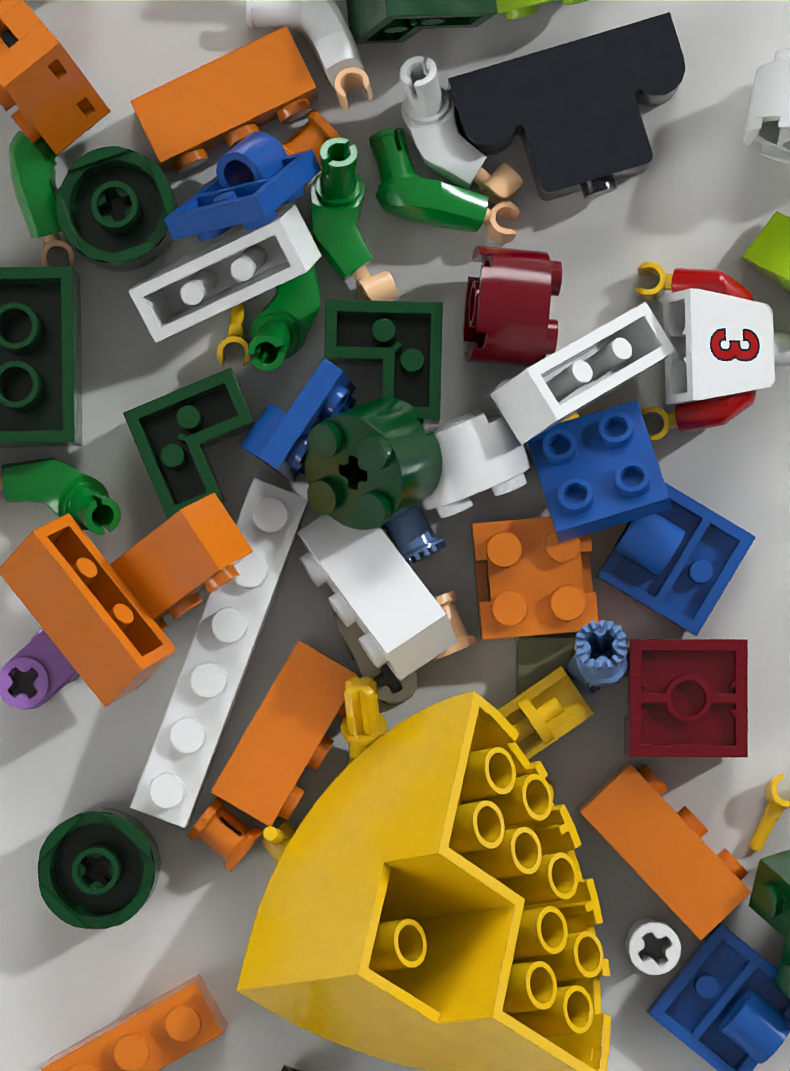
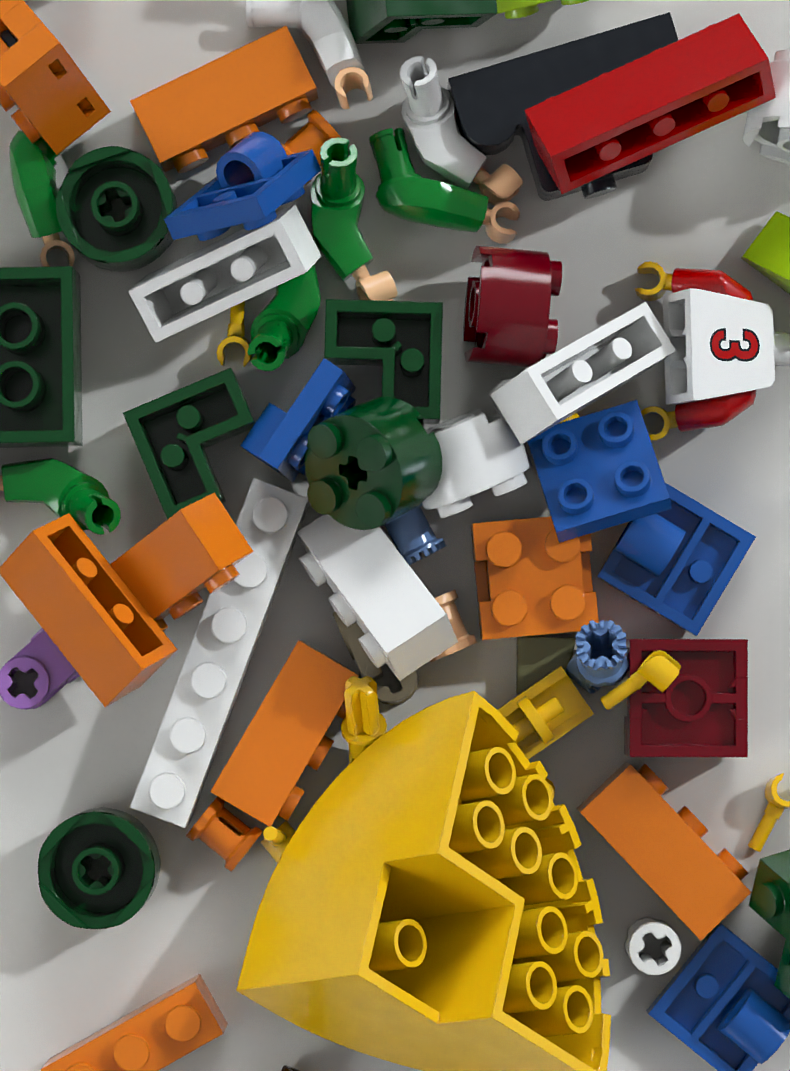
(651, 103): none -> red brick
(657, 668): none -> yellow hand

